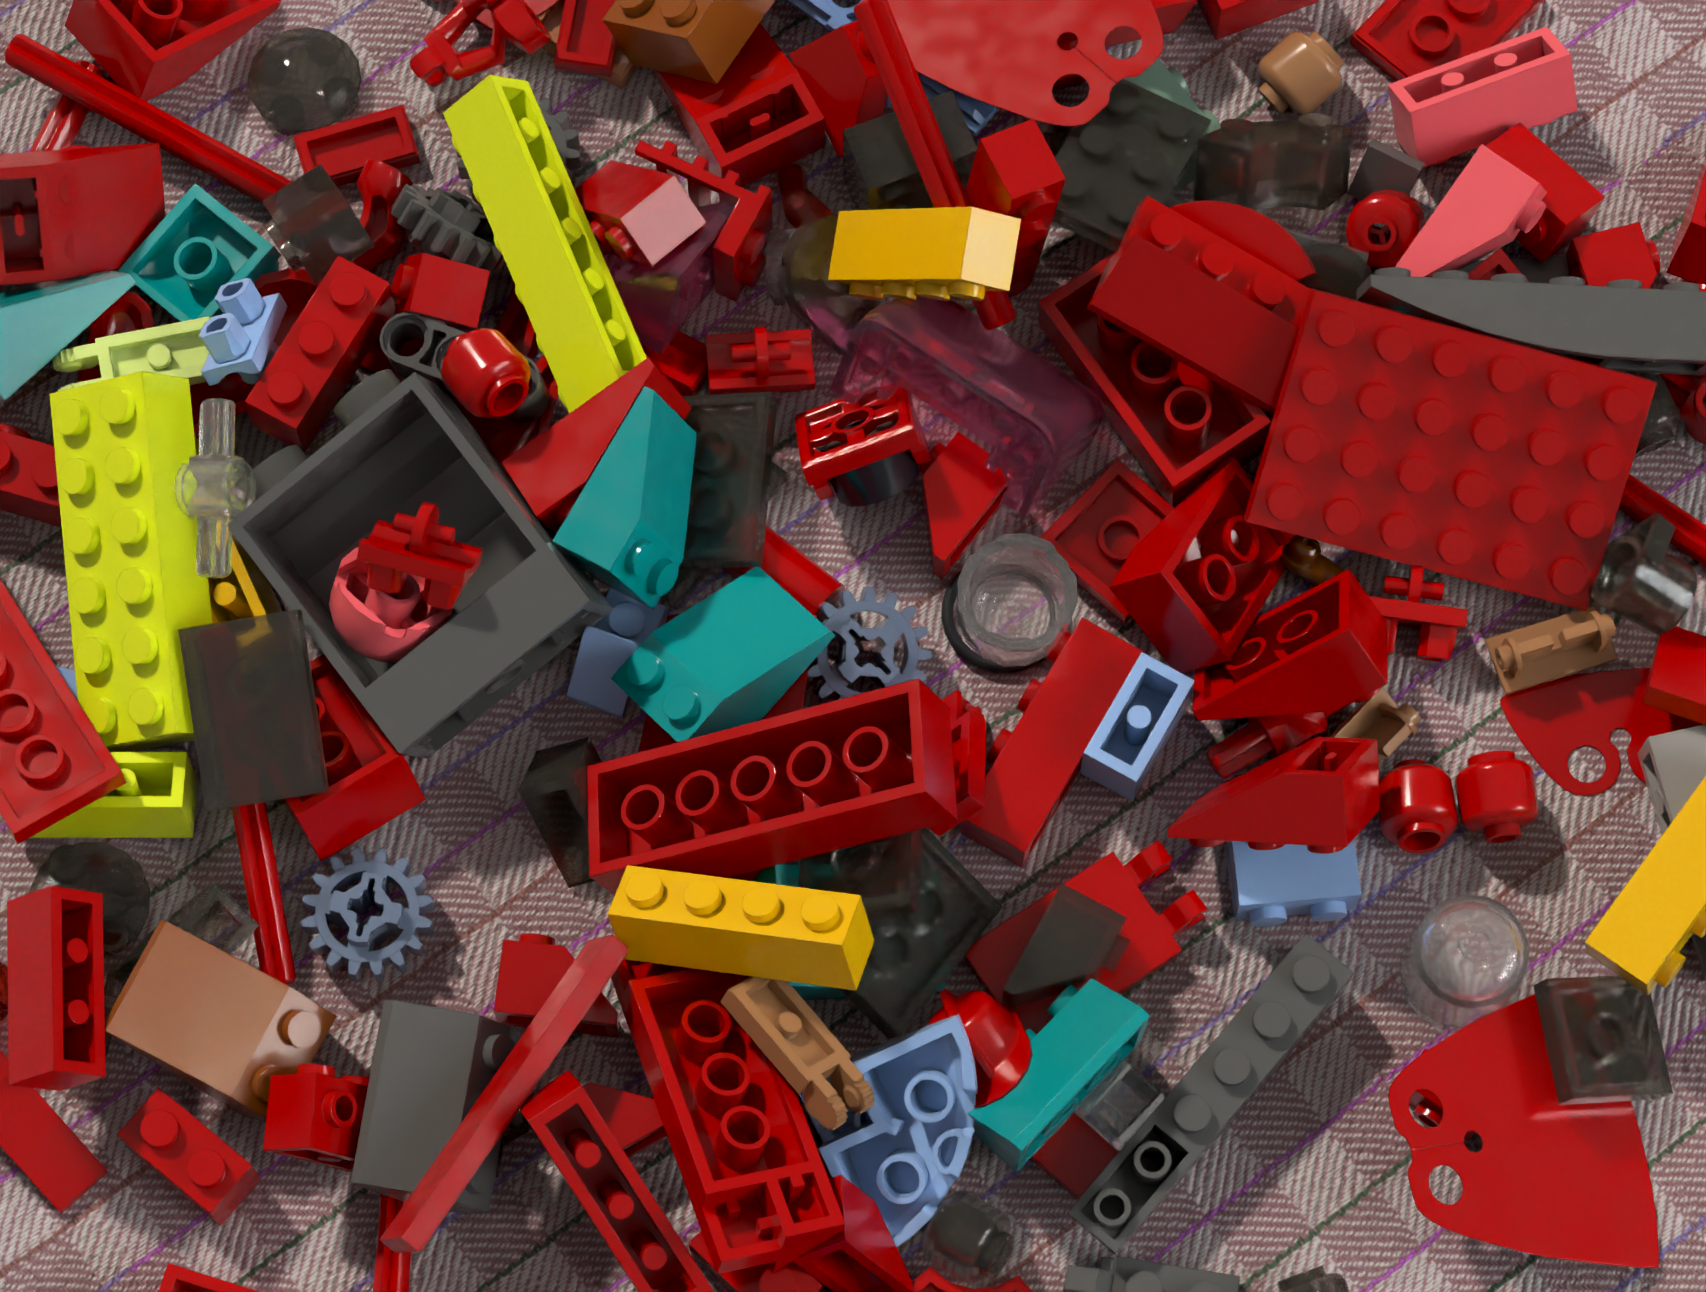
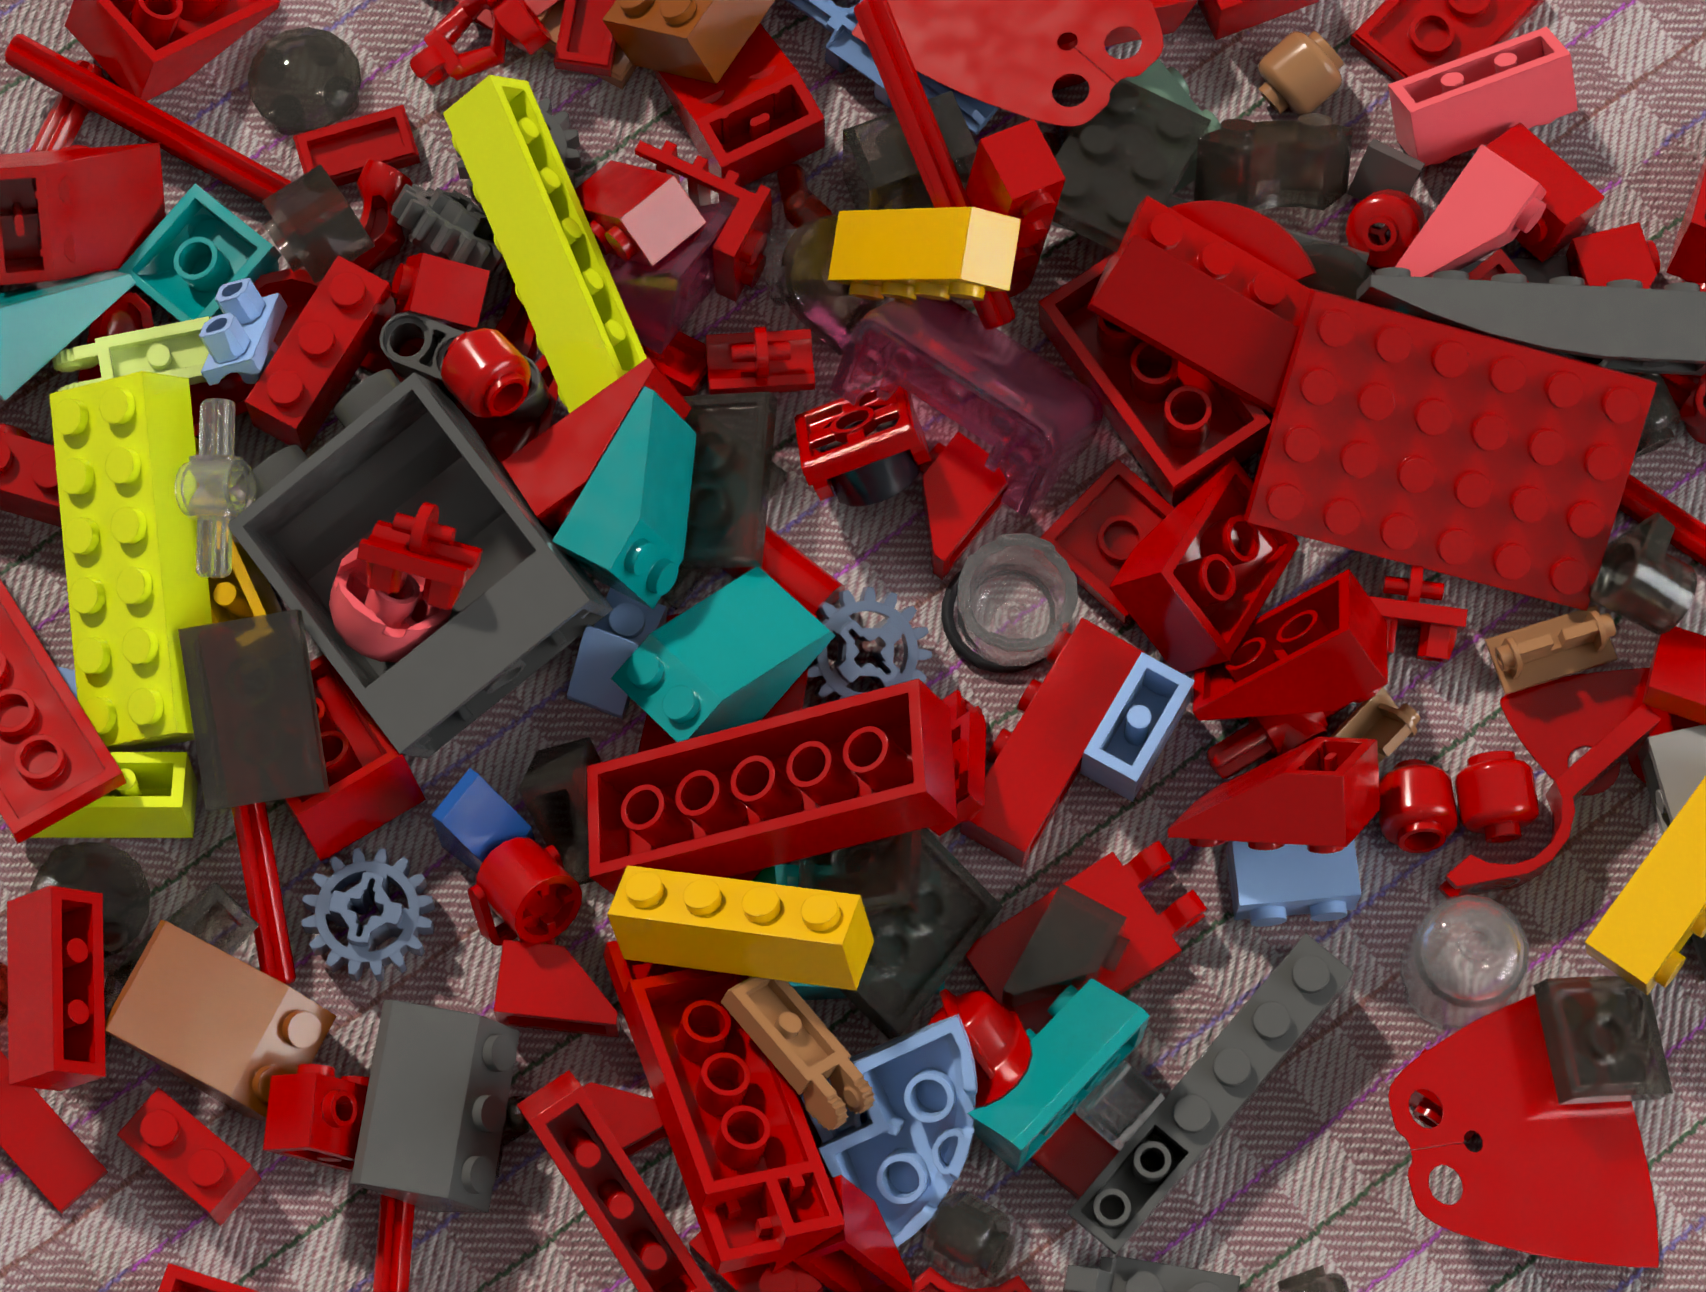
(476, 821): none -> blue slope
(504, 1095): red tile -> none
(526, 891): none -> red piece
(841, 80): red slope -> none
(1304, 559): reddish brown arm -> none
(1477, 876): none -> red piece

